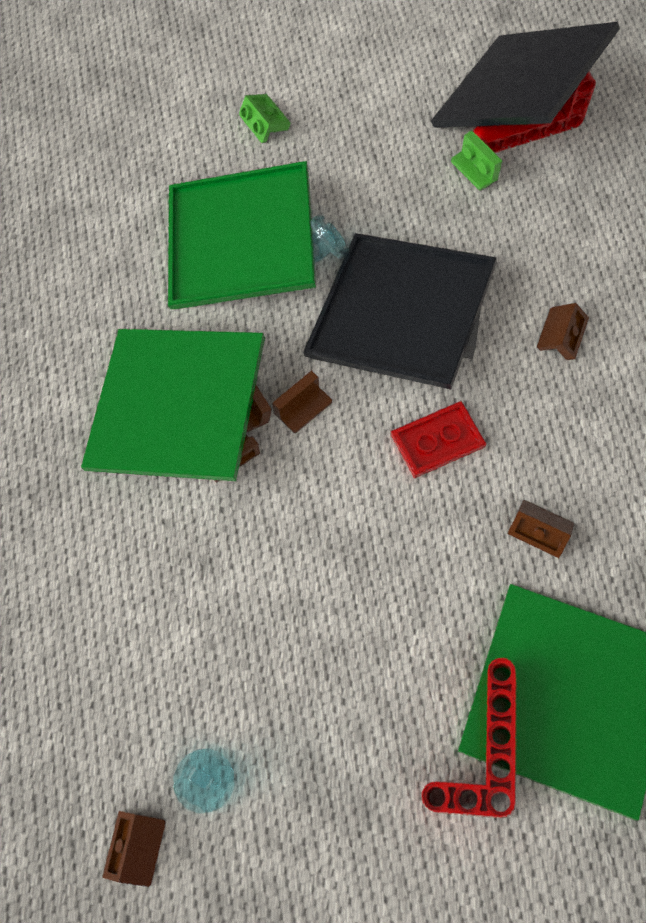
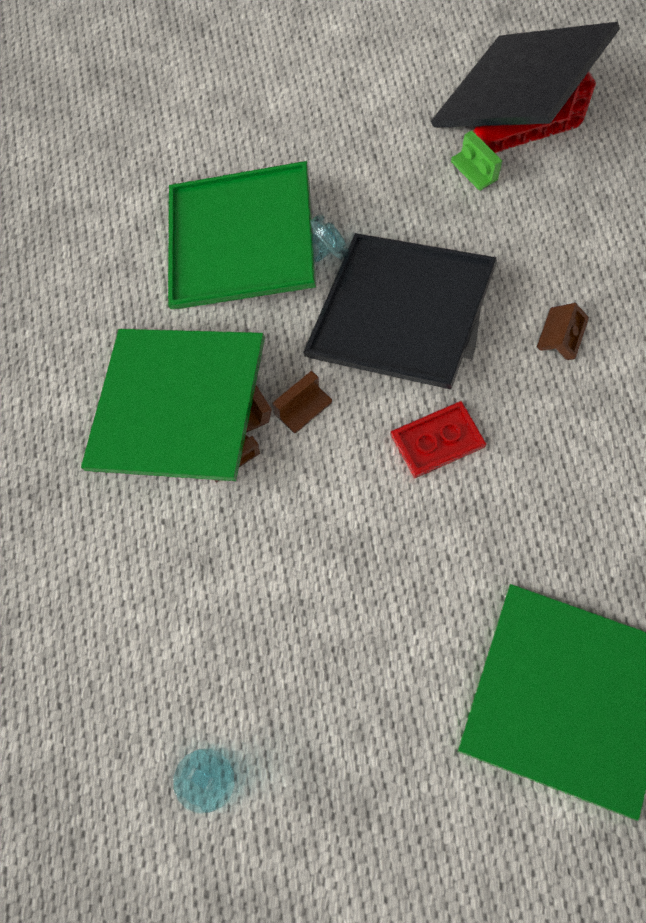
(134, 849): reddish brown panel -> none
(262, 116): bright green bracket -> none
(494, 753): red beam -> none
(541, 528): reddish brown panel -> none

